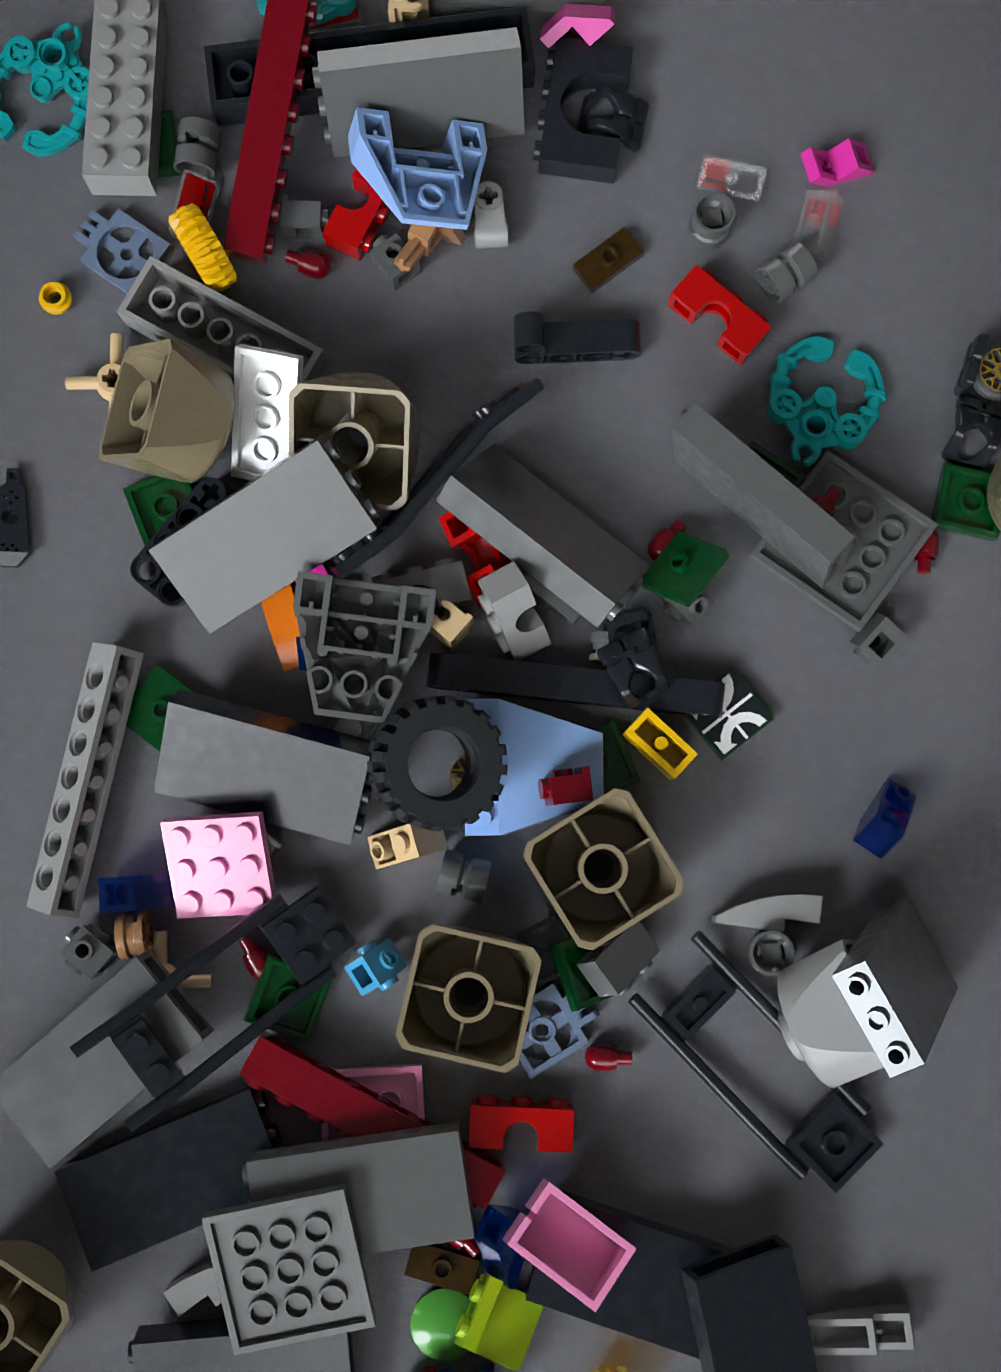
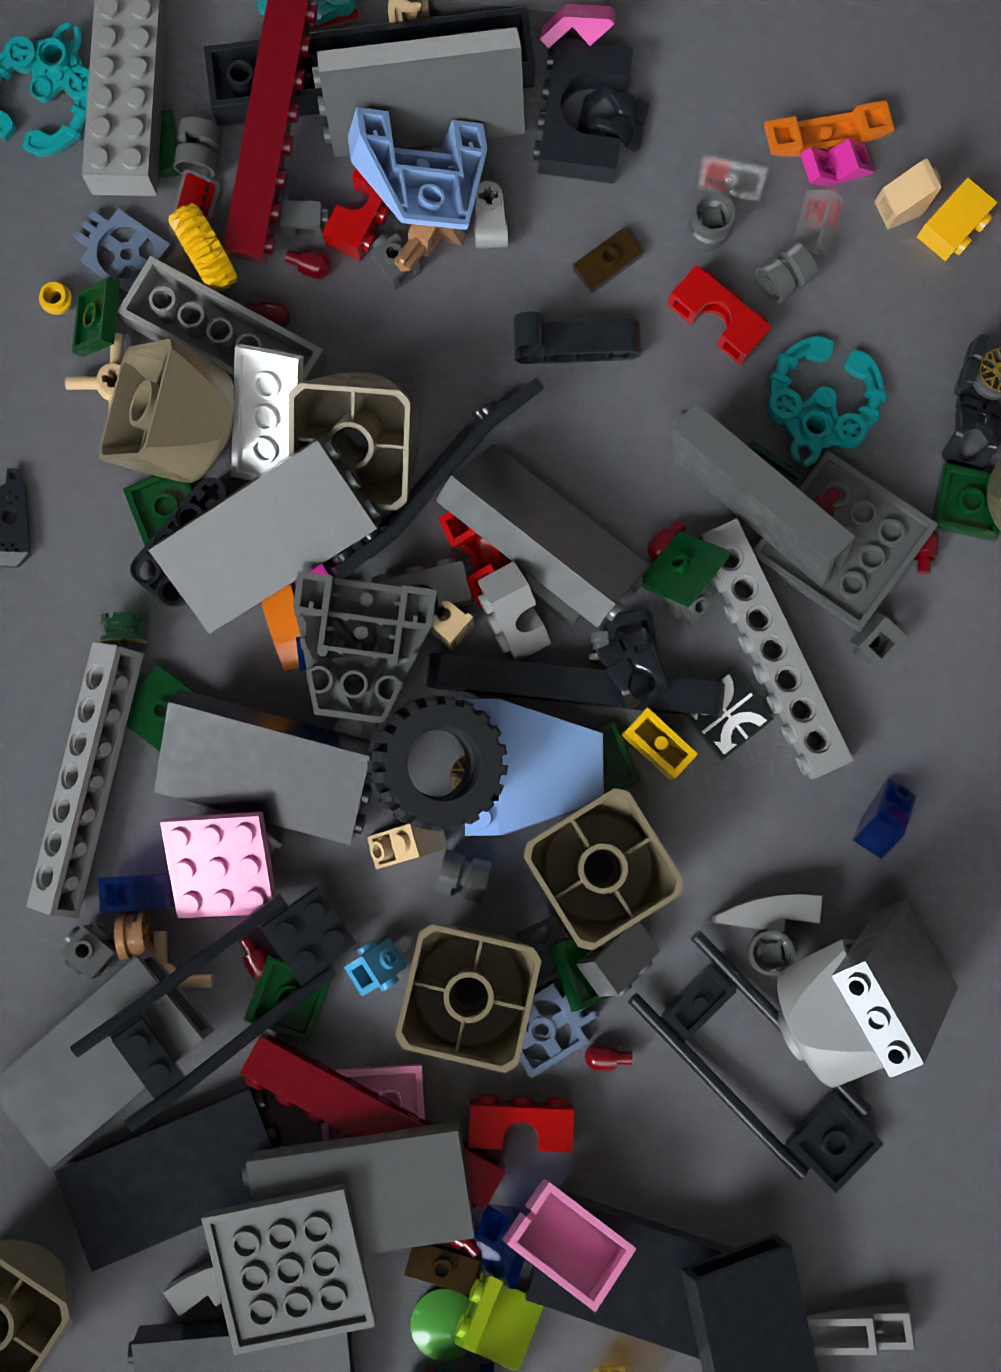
(96, 317): none -> dark green tile
(123, 628): none -> clear green wheel
(272, 311): none -> dark red cylinder
(566, 787): dark red brick -> none
(804, 689): none -> light grey brick
(864, 124): none -> orange slope
(908, 194): none -> tan slope
(956, 219): none -> yellow brick

